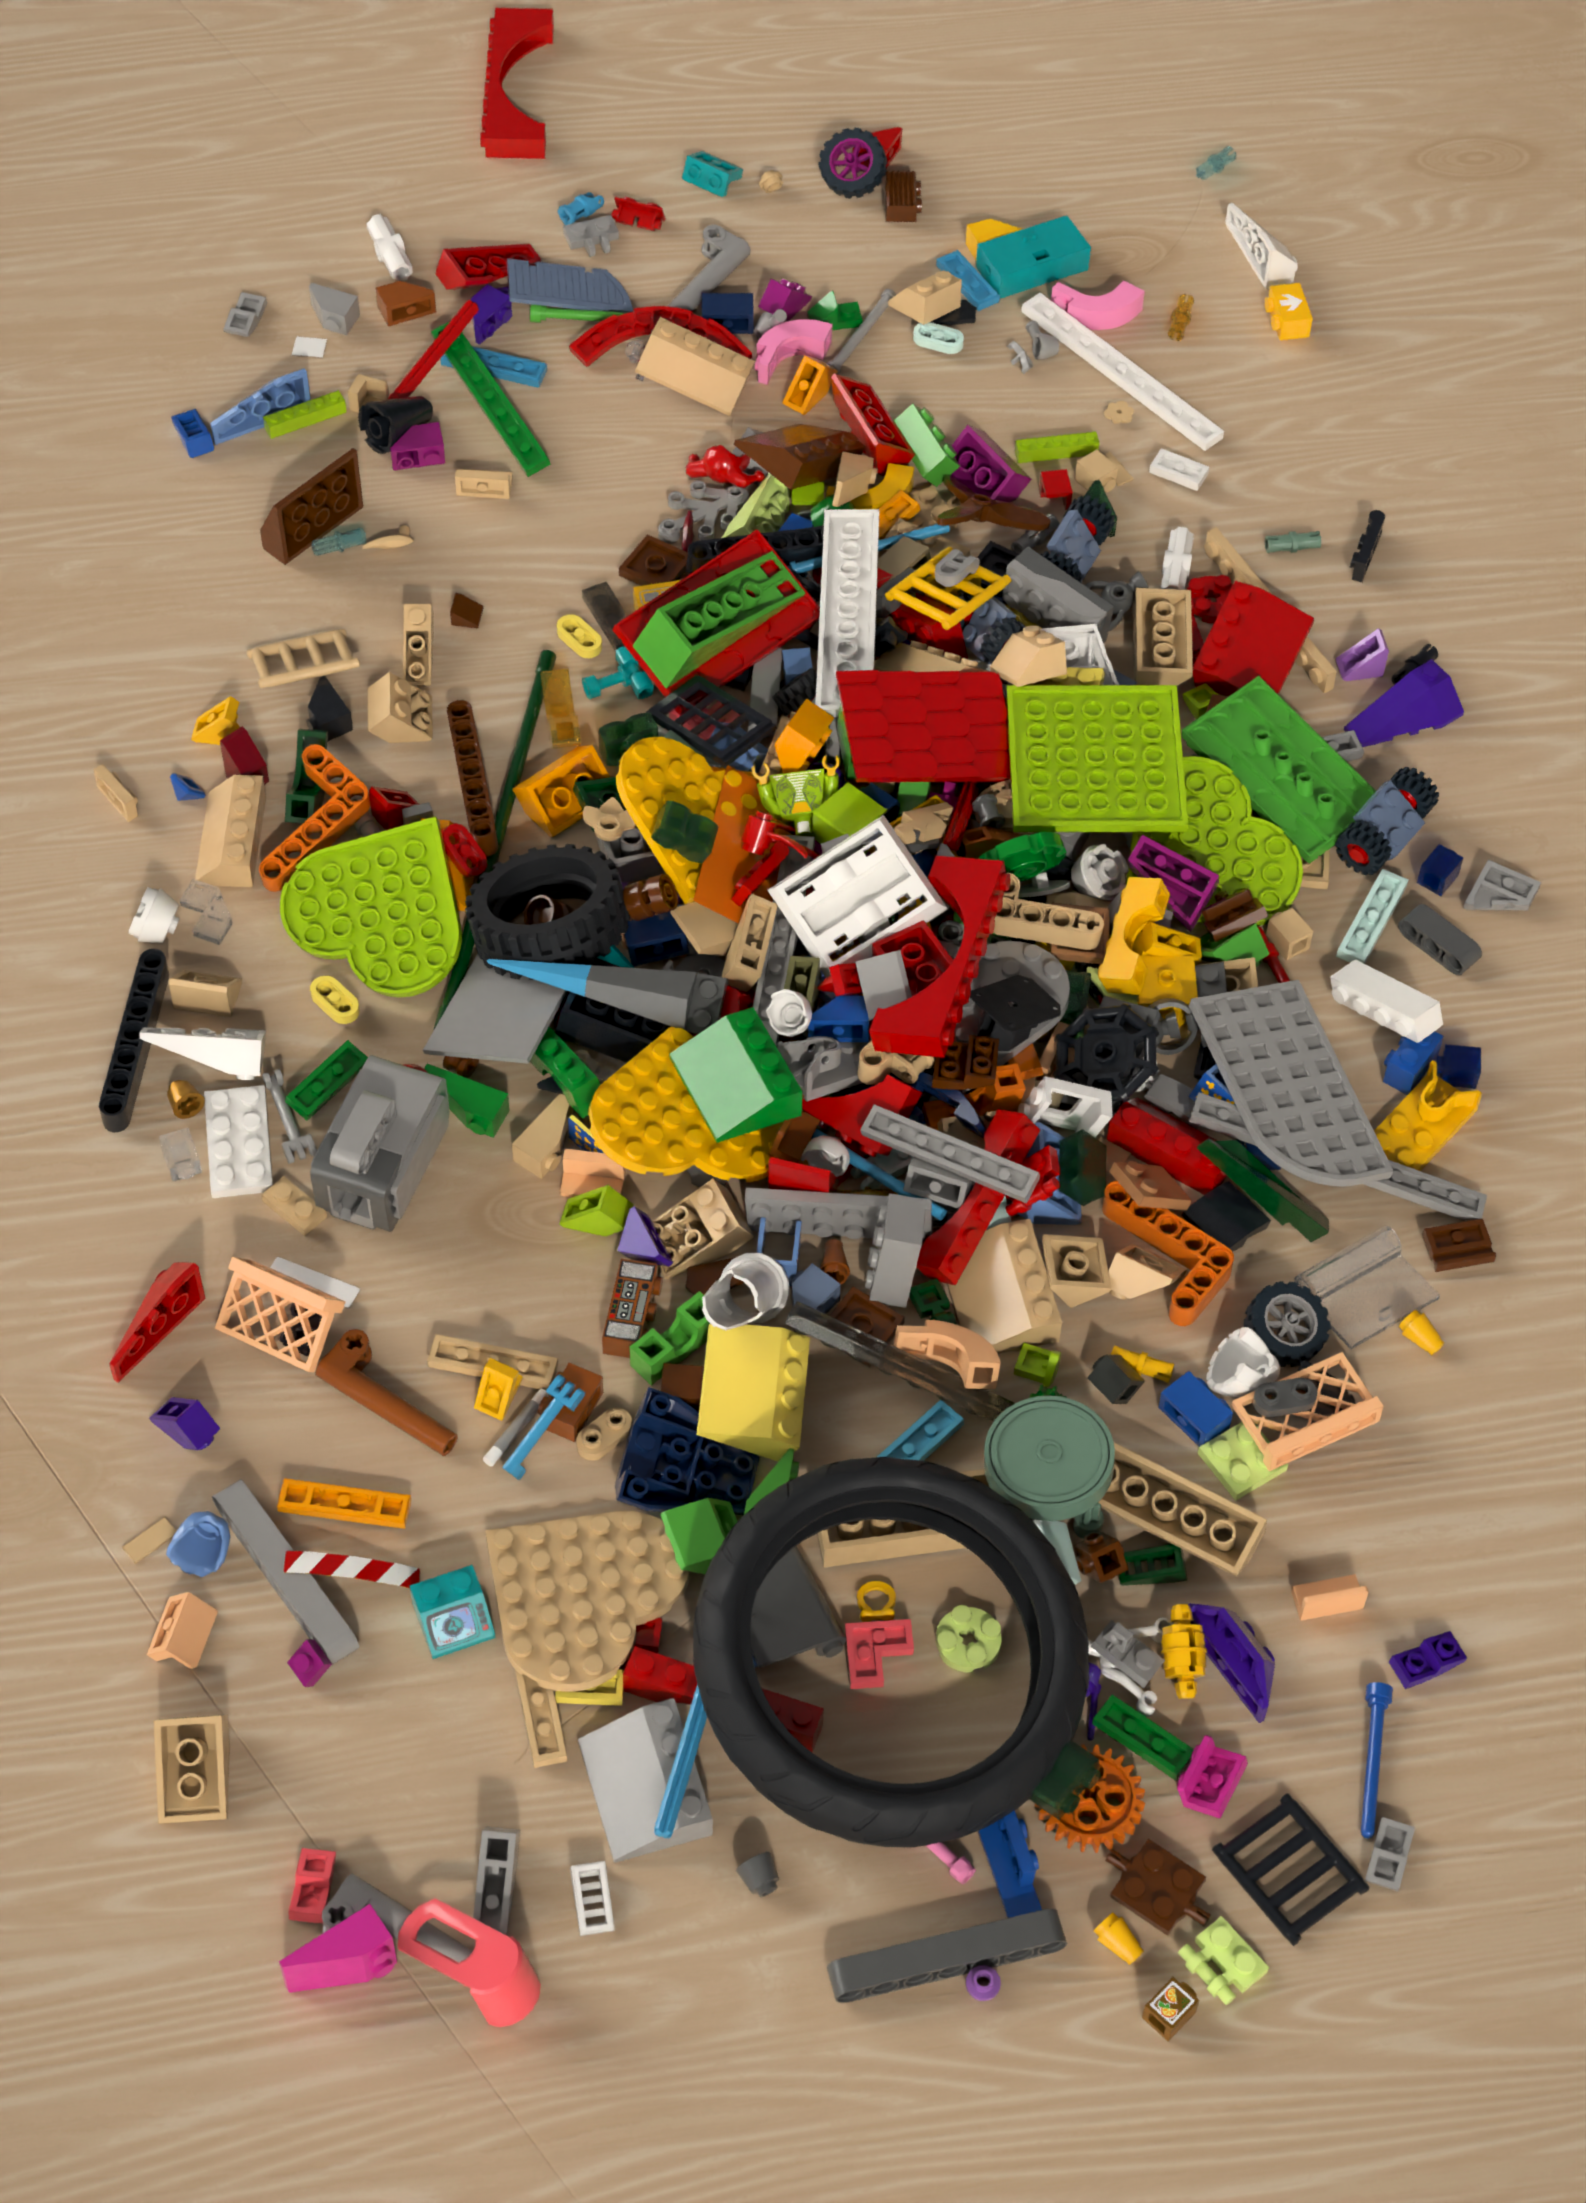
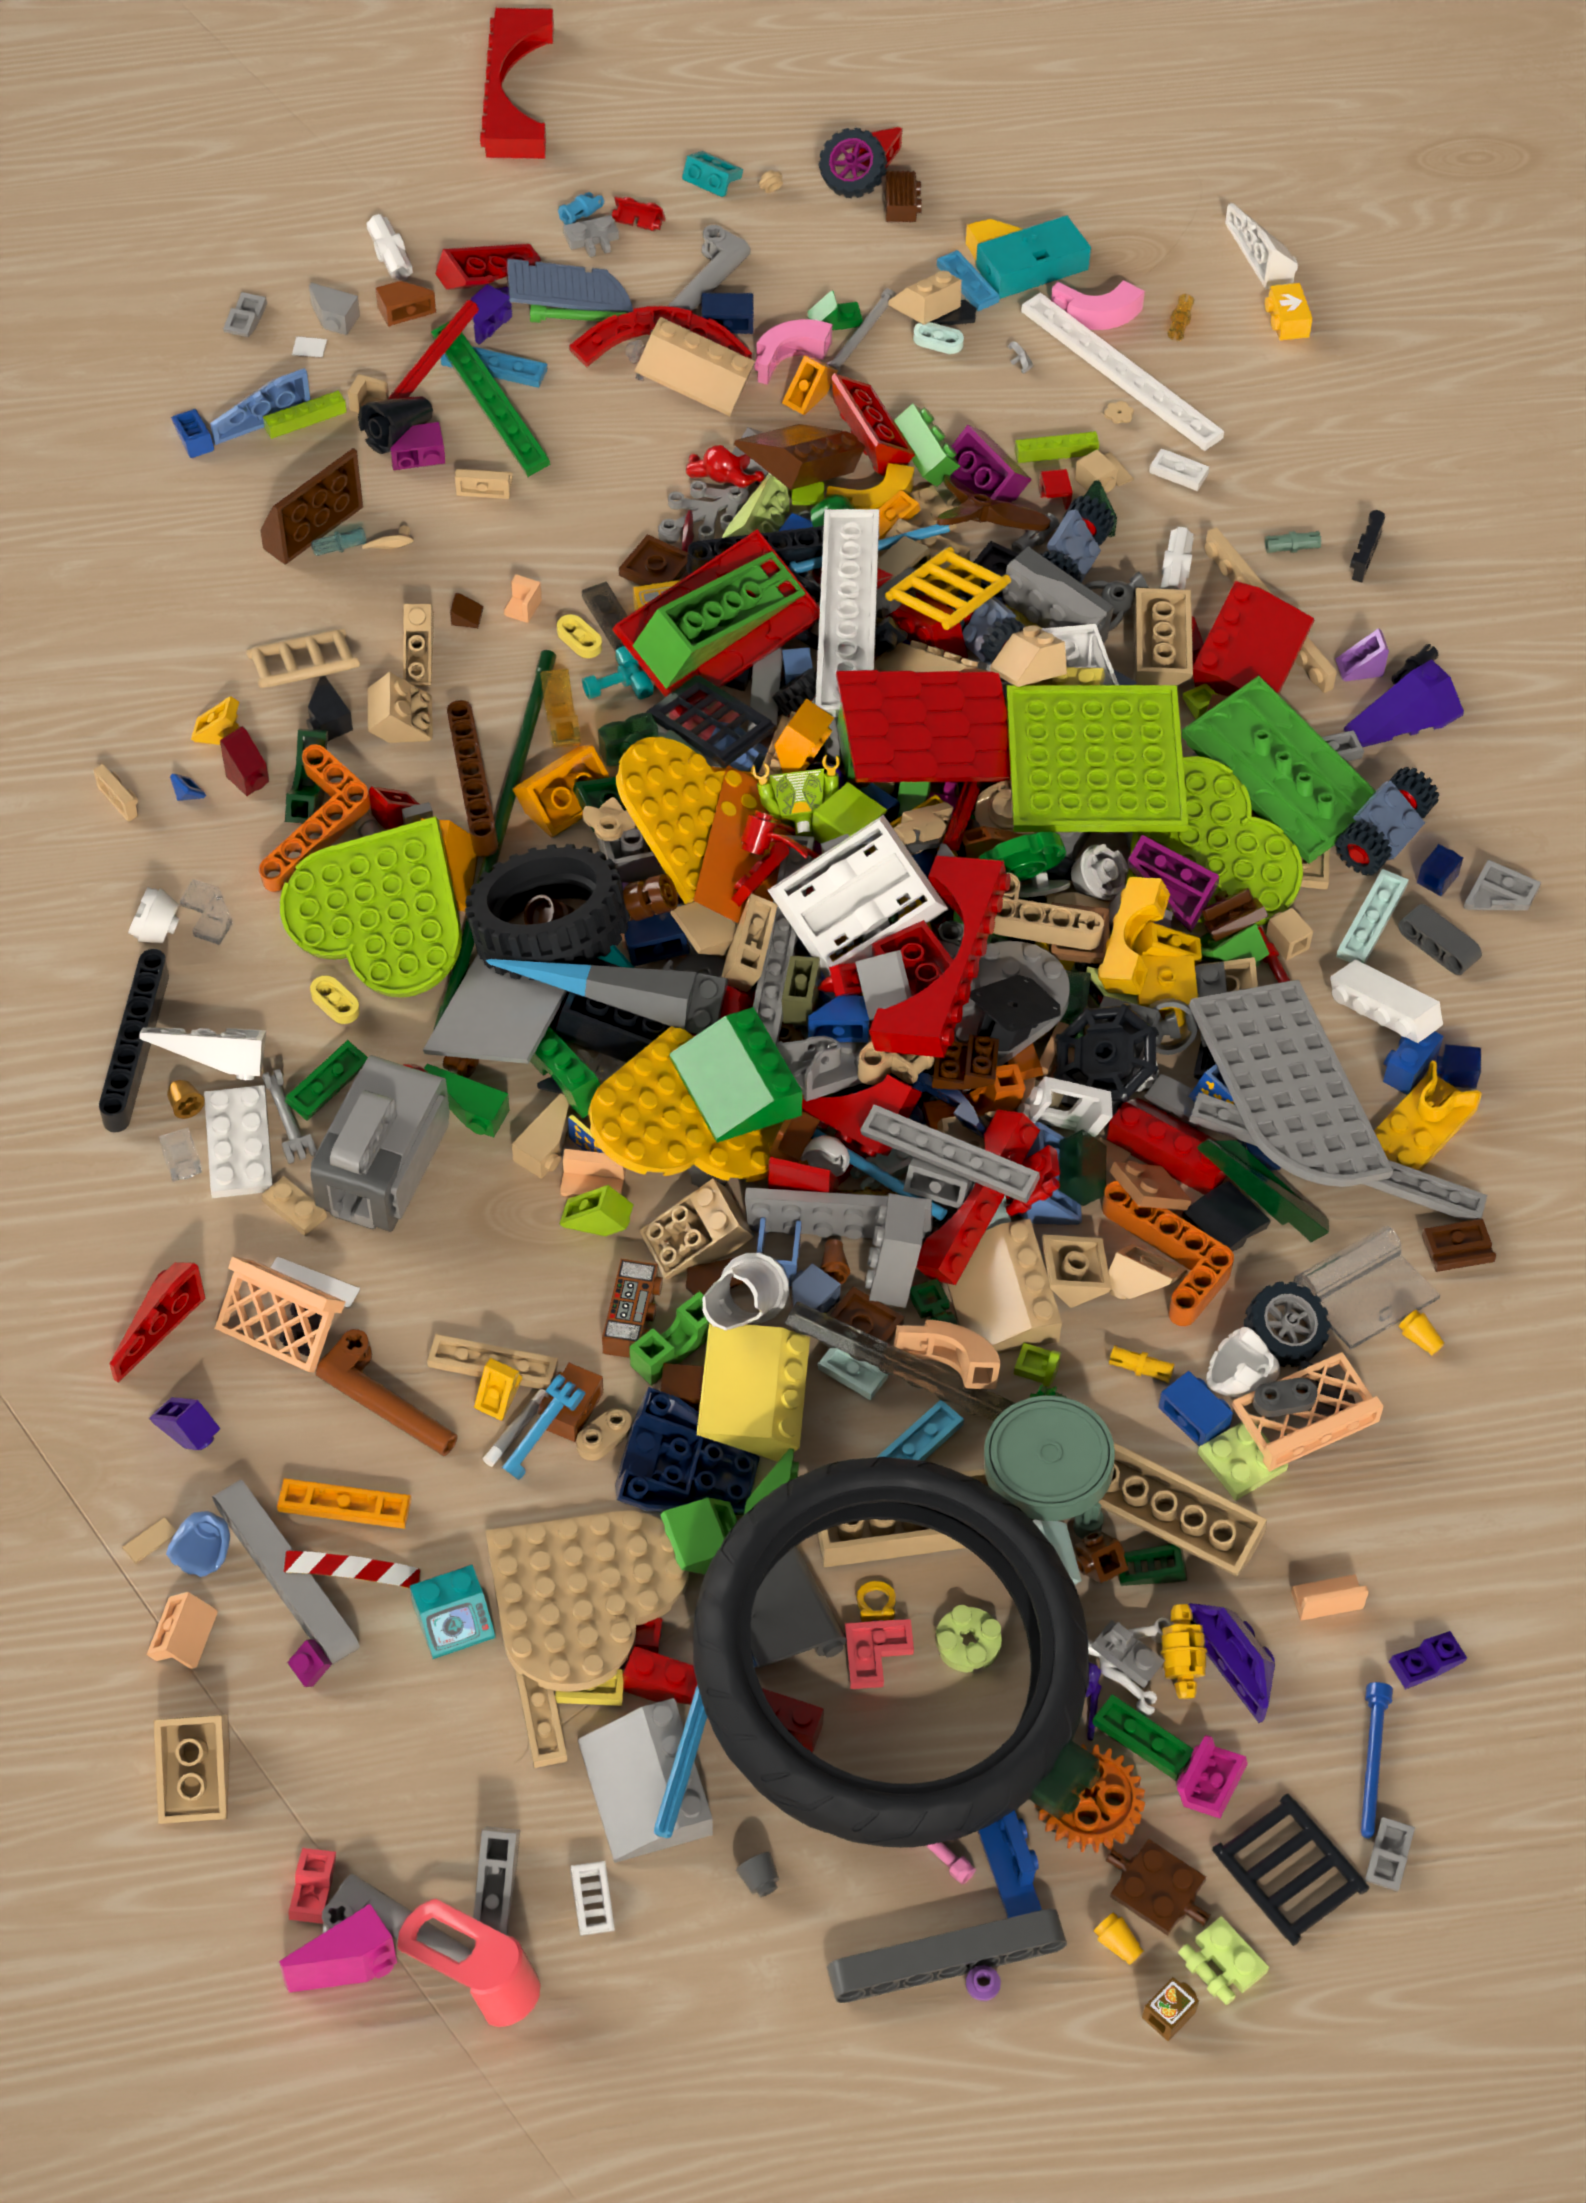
(204, 992): tan slope -> none
(232, 832): tan slope -> none
(464, 848): red plate -> none
(525, 598): none -> light nougat panel
(641, 1240): slope -> none
(684, 831): clear green brick -> none
(769, 321): light grey bar -> none
(785, 296): magenta slope -> none
(789, 1012): white hair -> none
(853, 477): tan slope -> none
(854, 1374): none -> light aqua plate
(955, 568): light grey plate -> none
(988, 811): dark grey bush -> none
(1043, 344): light grey bar -> none
(1115, 1378): pearl dark grey brick -> none
(1205, 587): red plate -> none
(1215, 163): clear light blue axle -> none

